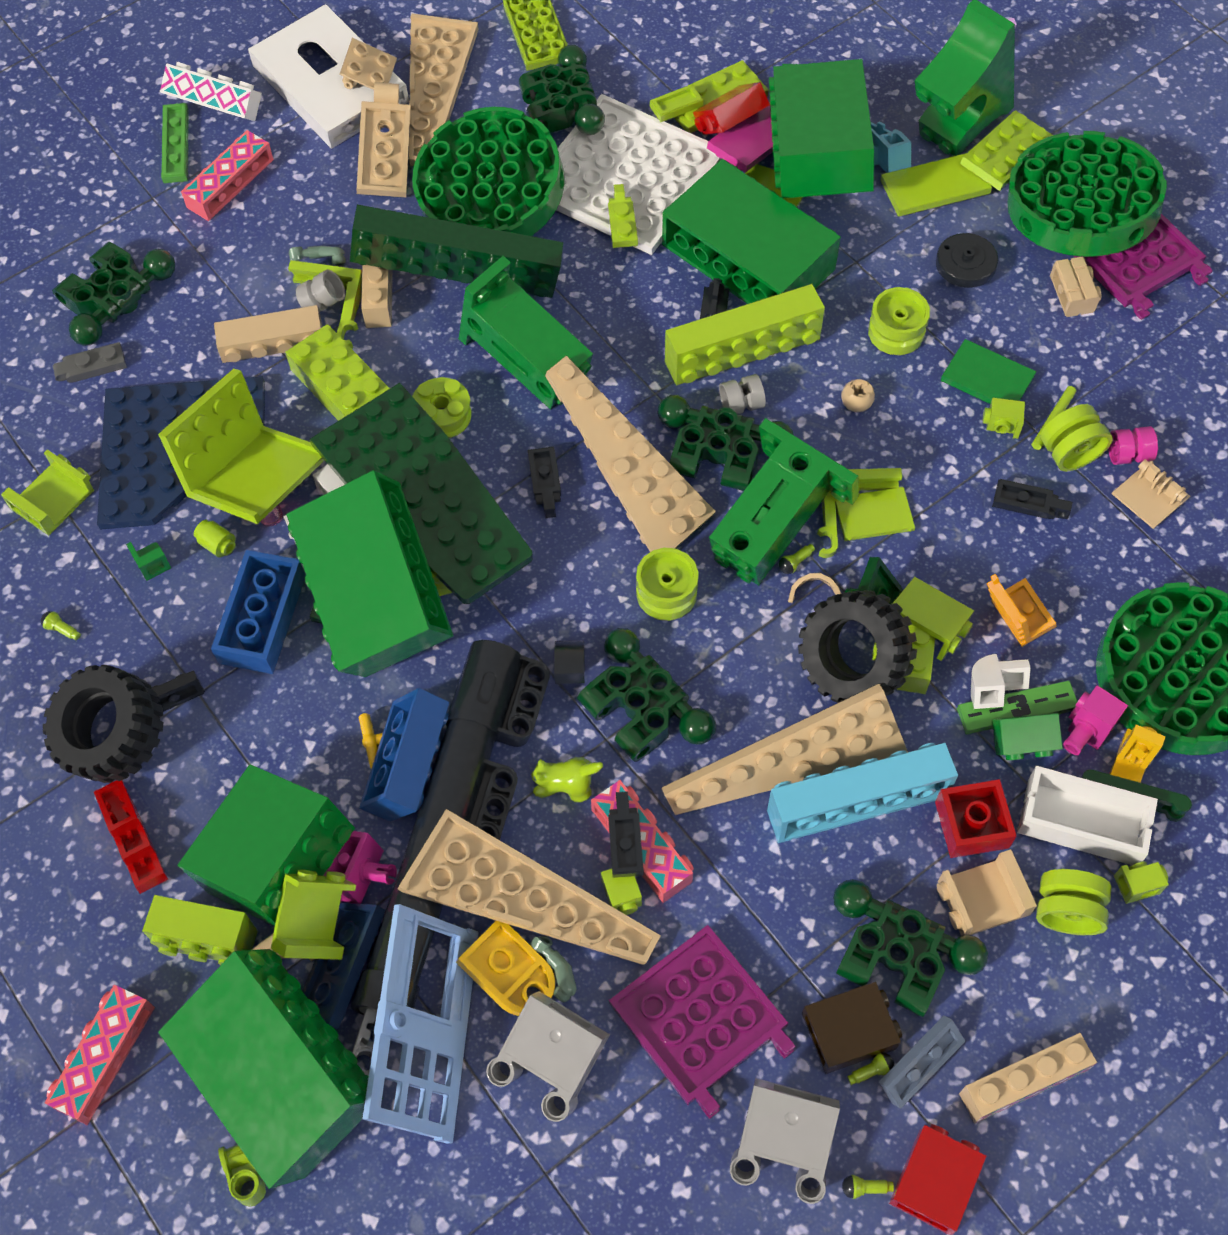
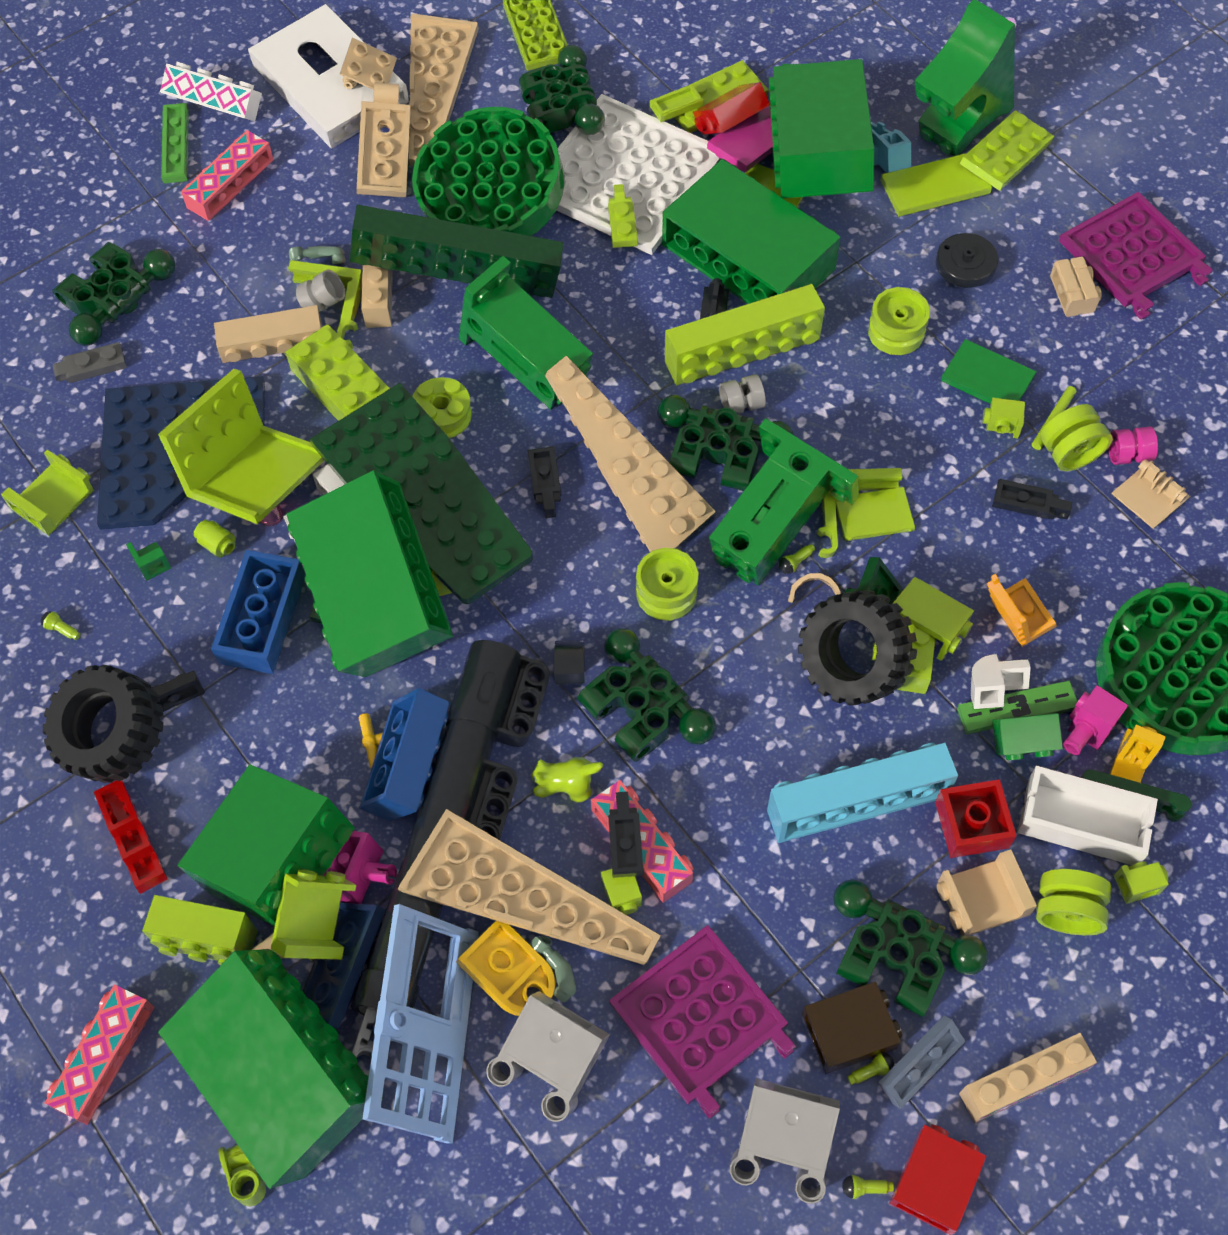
(819, 744): tan wing -> none
(858, 395): tan piece -> none
(1086, 193): green brick -> none

